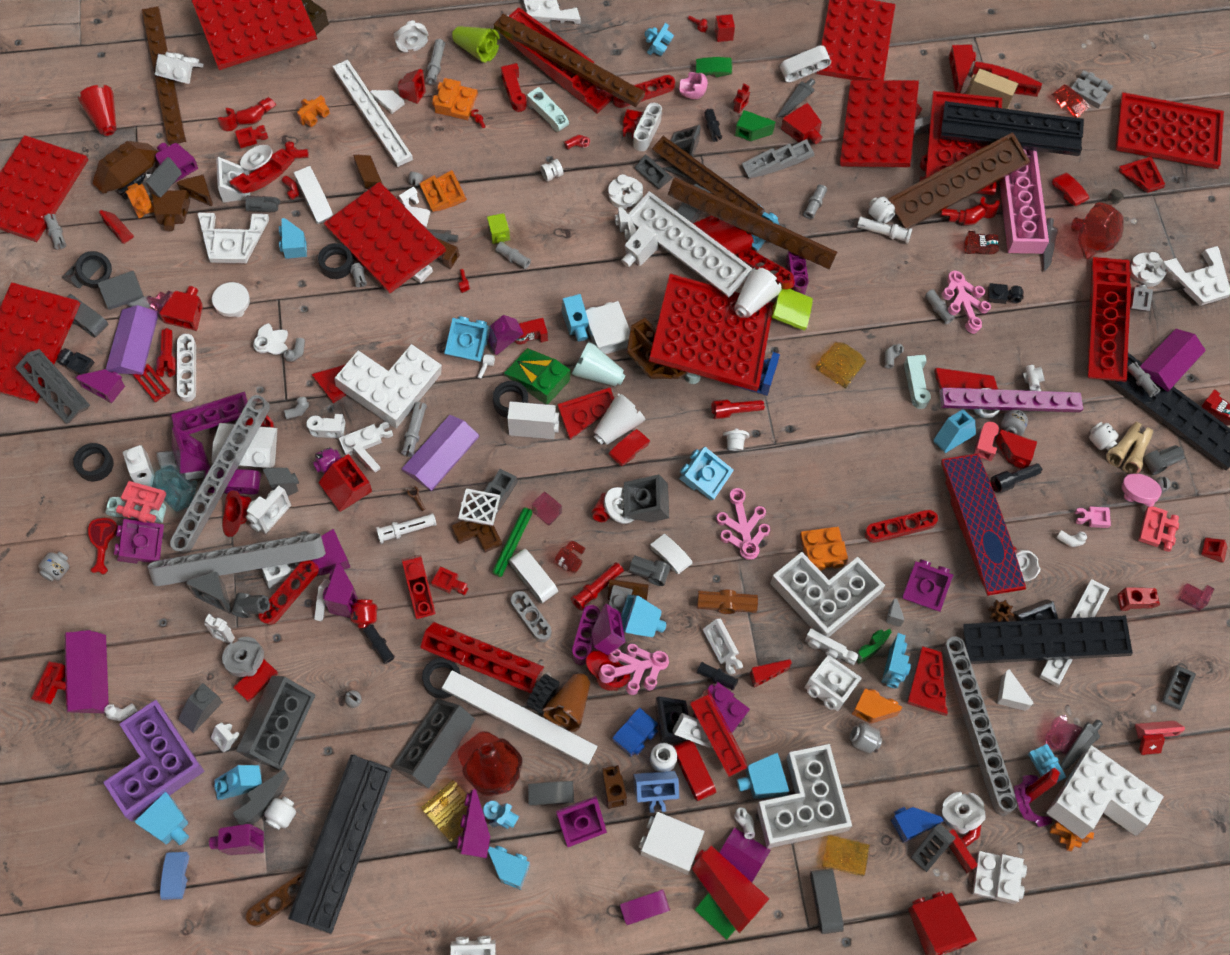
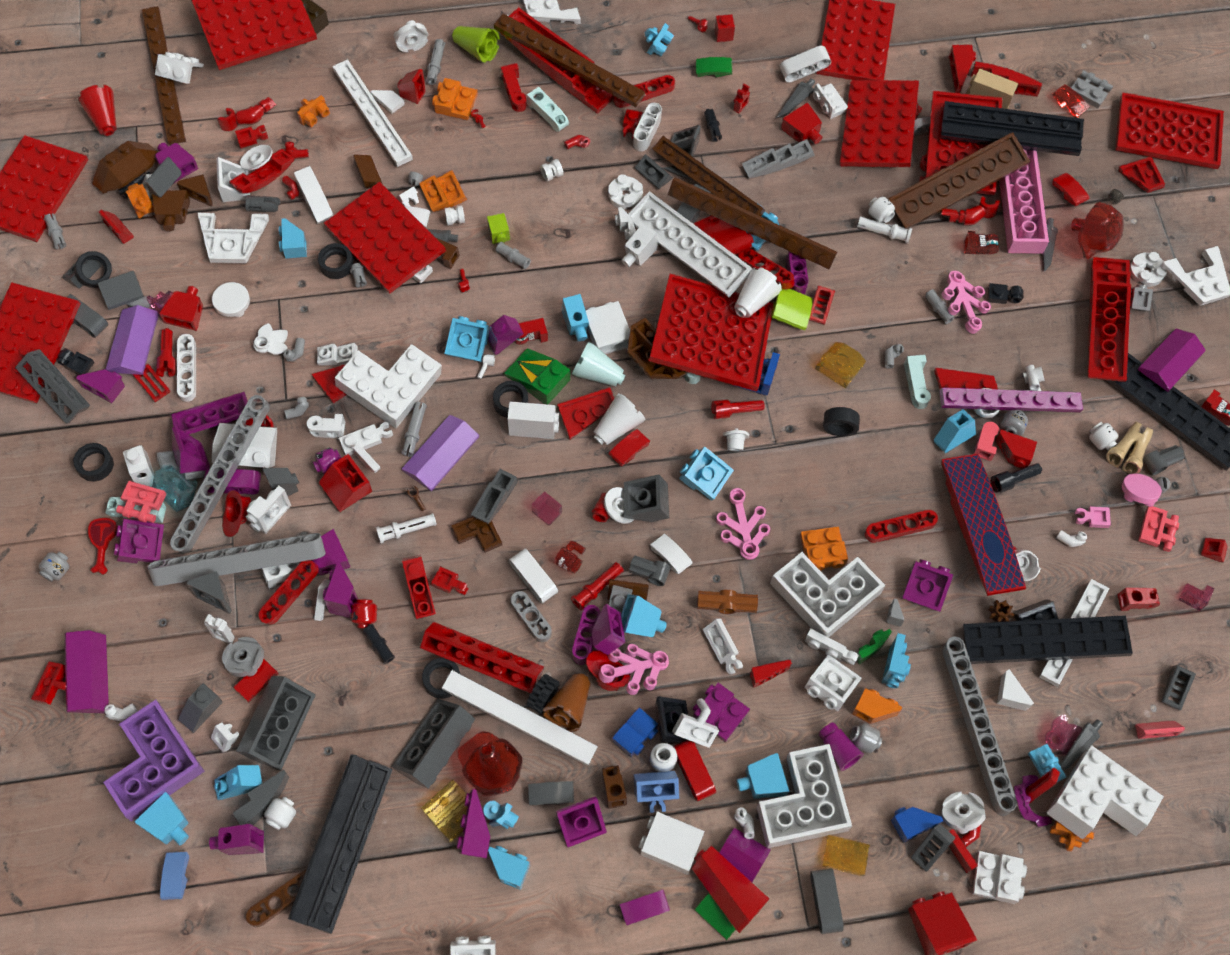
(247, 604): dark grey piece -> none
(333, 355): none -> white slope
(350, 702): light grey hinge -> none
(454, 215): none -> white wheel
(479, 507): white window -> none
(512, 542): green axle -> none
(693, 86): bright pink hair -> none
(717, 675): black pin -> none
(719, 733): red fence -> none
(754, 126): green slope -> none
(815, 201): light grey pin -> none
(824, 292): none -> red slope
(830, 100): none -> white bracket
(841, 421): none -> black tyre
(843, 750): none -> magenta plant
(928, 683): red wing -> none
(1143, 379): light grey pin -> none
(1151, 744): red tile -> none

